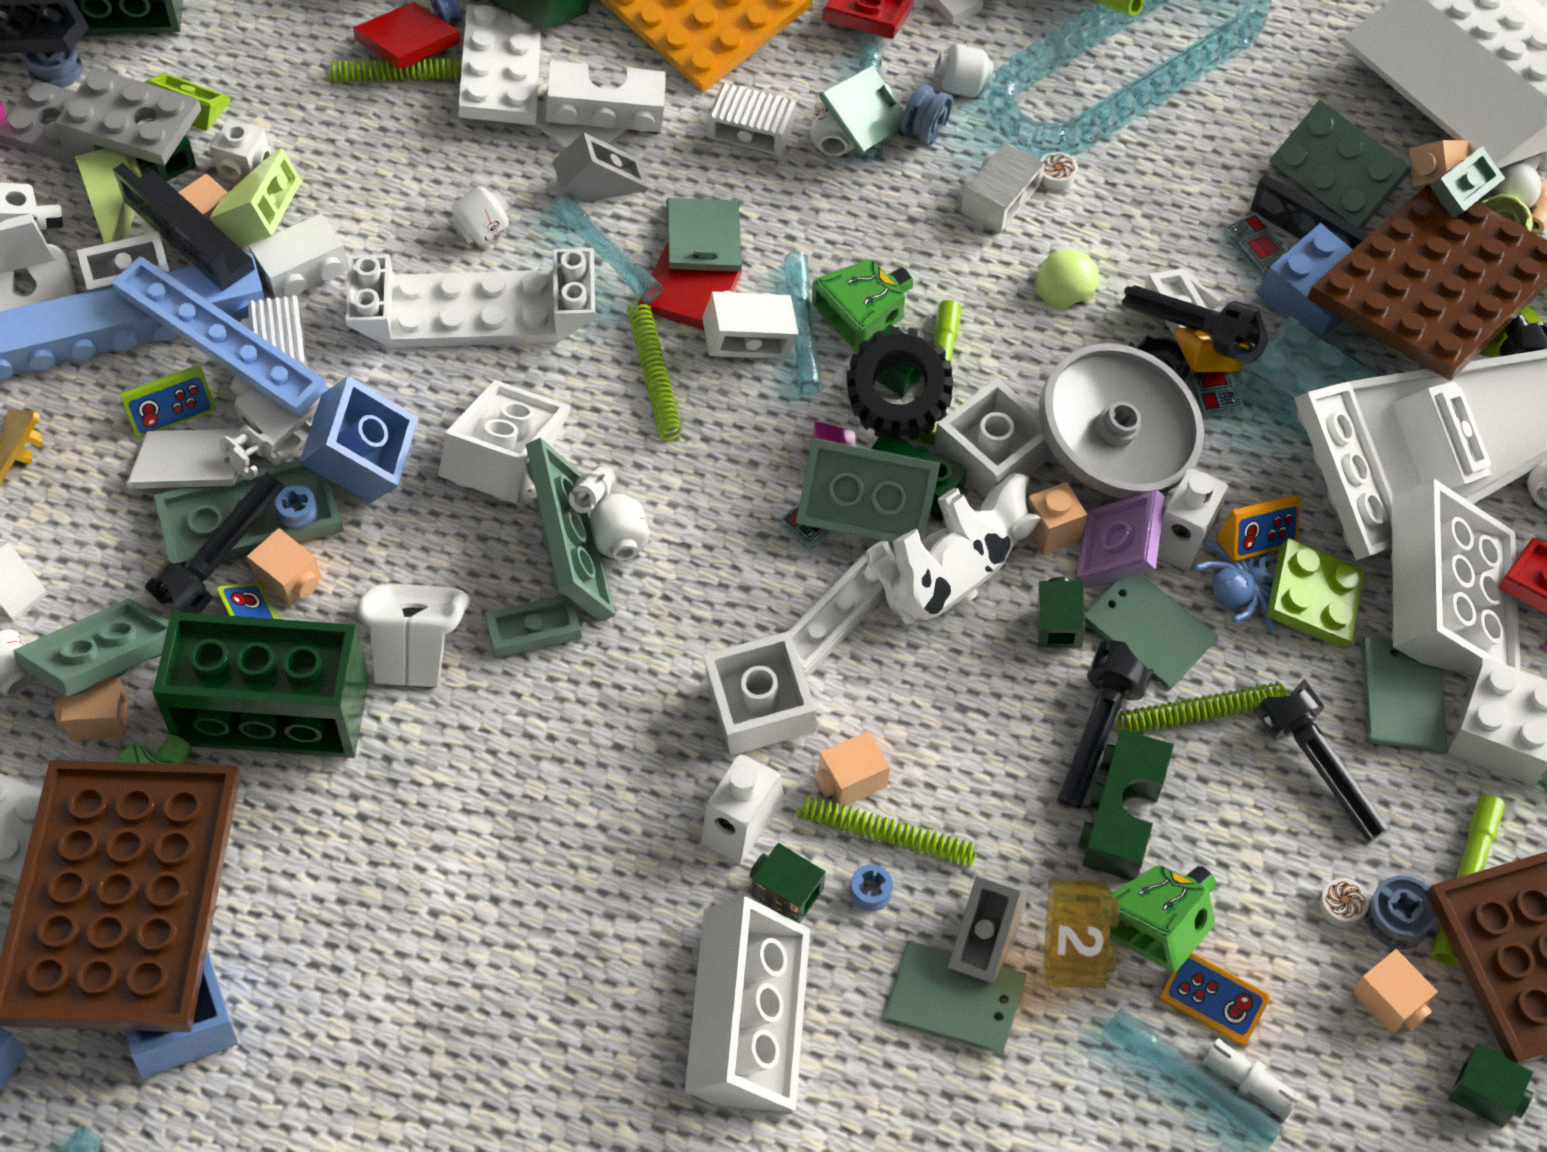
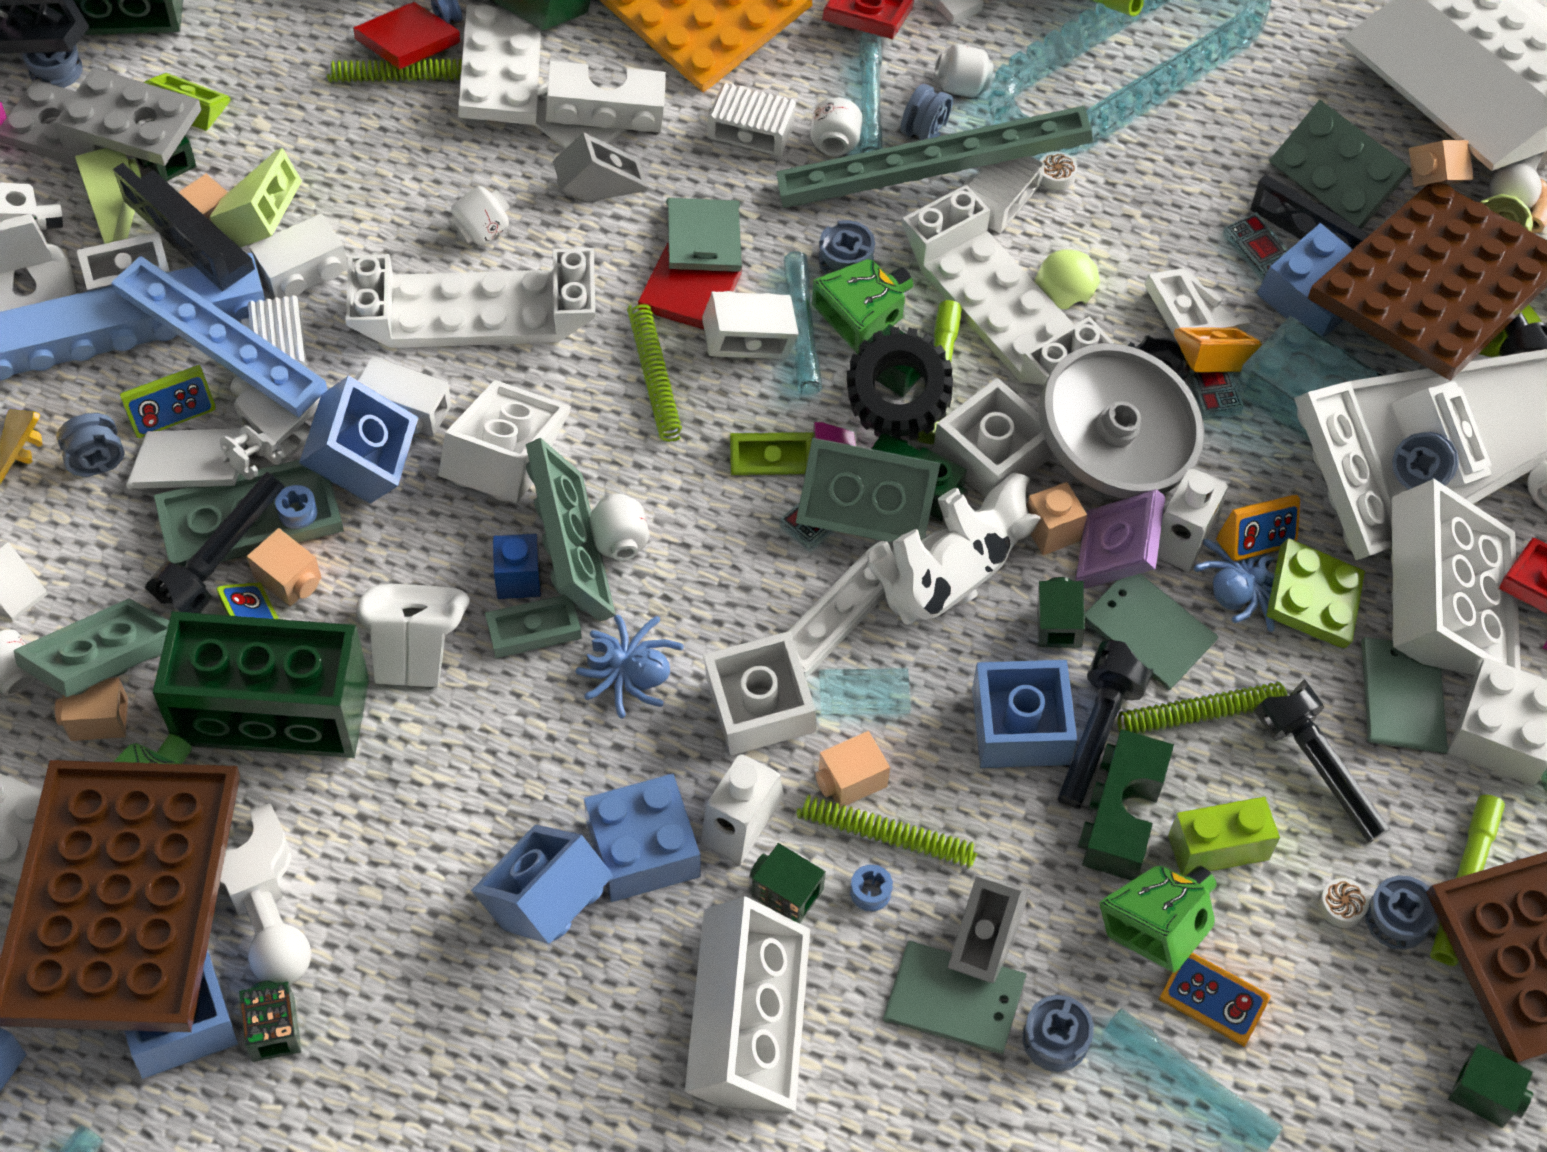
(90, 444): none -> sand blue wheel
(239, 149): white brick -> none
(252, 885): none -> white piece
(269, 1020): none -> brick
(411, 390): none -> white brick
(516, 566): none -> blue brick
(543, 883): none -> medium blue brick
(587, 484): white pin -> none
(628, 664): none -> medium blue animal
(632, 273): clear light blue piece -> none
(643, 837): none -> medium blue brick
(769, 453): none -> lime slope
(837, 242): none -> sand blue wheel
(864, 109): container -> none
(864, 691): none -> clear light blue tile
(934, 156): none -> sand green plate
(992, 288): none -> white slope
(1024, 713): none -> medium blue brick
(1058, 1033): none -> sand blue wheel
(1079, 934): clear yellow brick -> none
(1224, 835): none -> lime brick
(1229, 328): black piece -> none
(1251, 1079): white pin -> none
(1396, 993): light nougat brick -> none
(1425, 458): none -> sand blue wheel
(1467, 182): plate -> none

